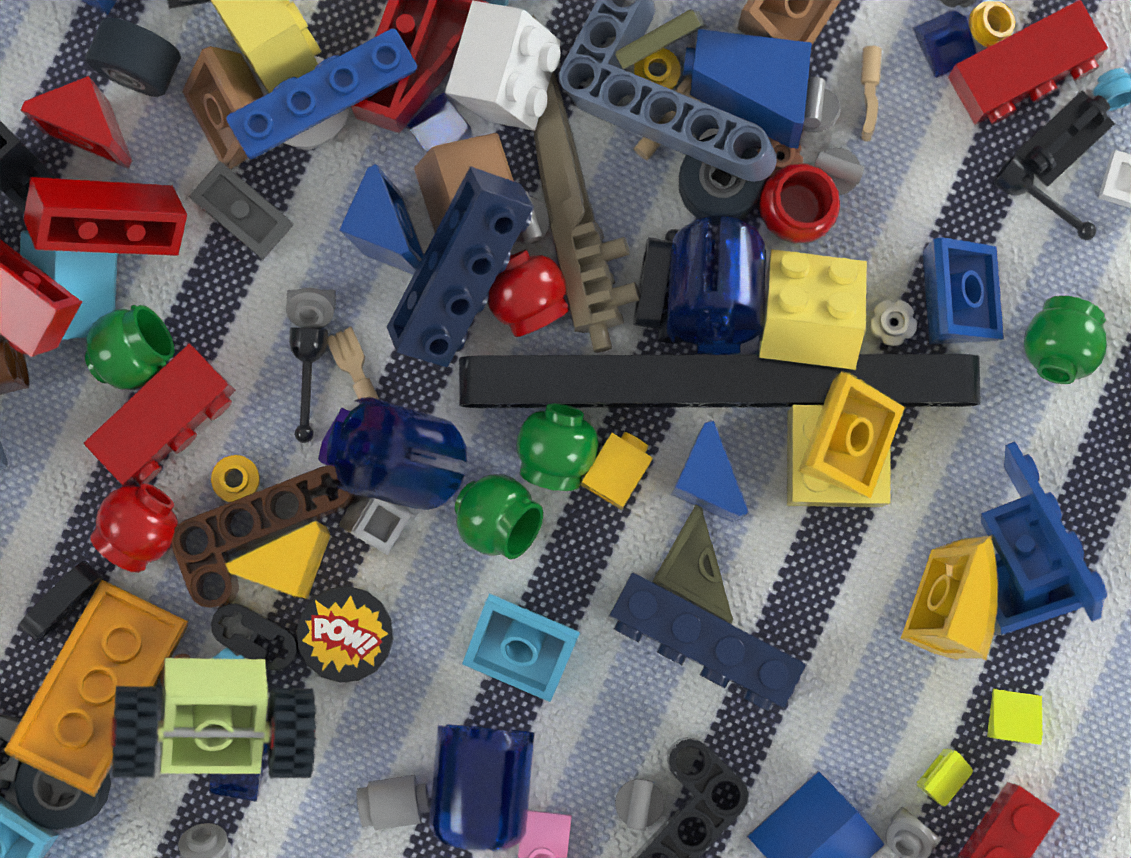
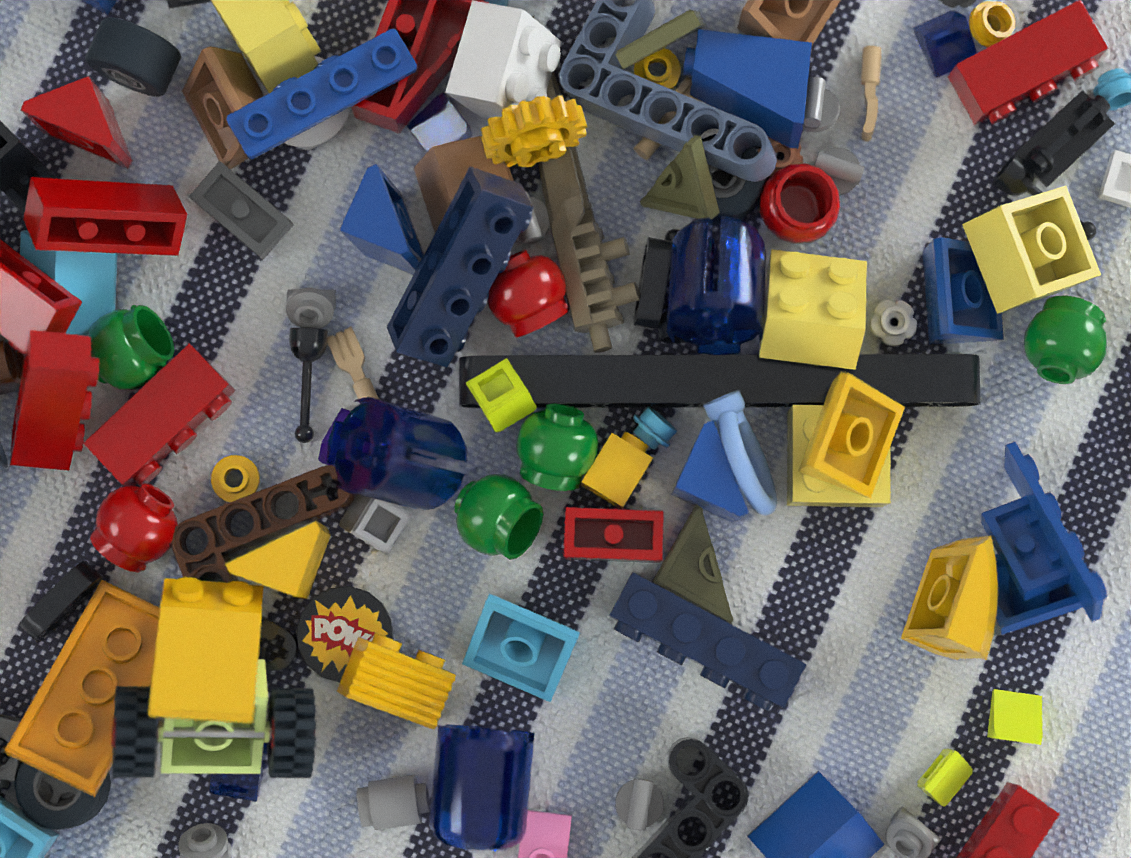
(53, 400): none -> red brick
(207, 650): none -> yellow slope
(397, 682): none -> yellow brick
(501, 395): none -> neon yellow slope
(534, 131): none -> yellow gear
(613, 535): none -> red brick
(653, 428): none -> medium azure plate
(685, 185): none -> olive tile
(743, 452): none -> light blue piece
(1031, 249): none -> light yellow brick

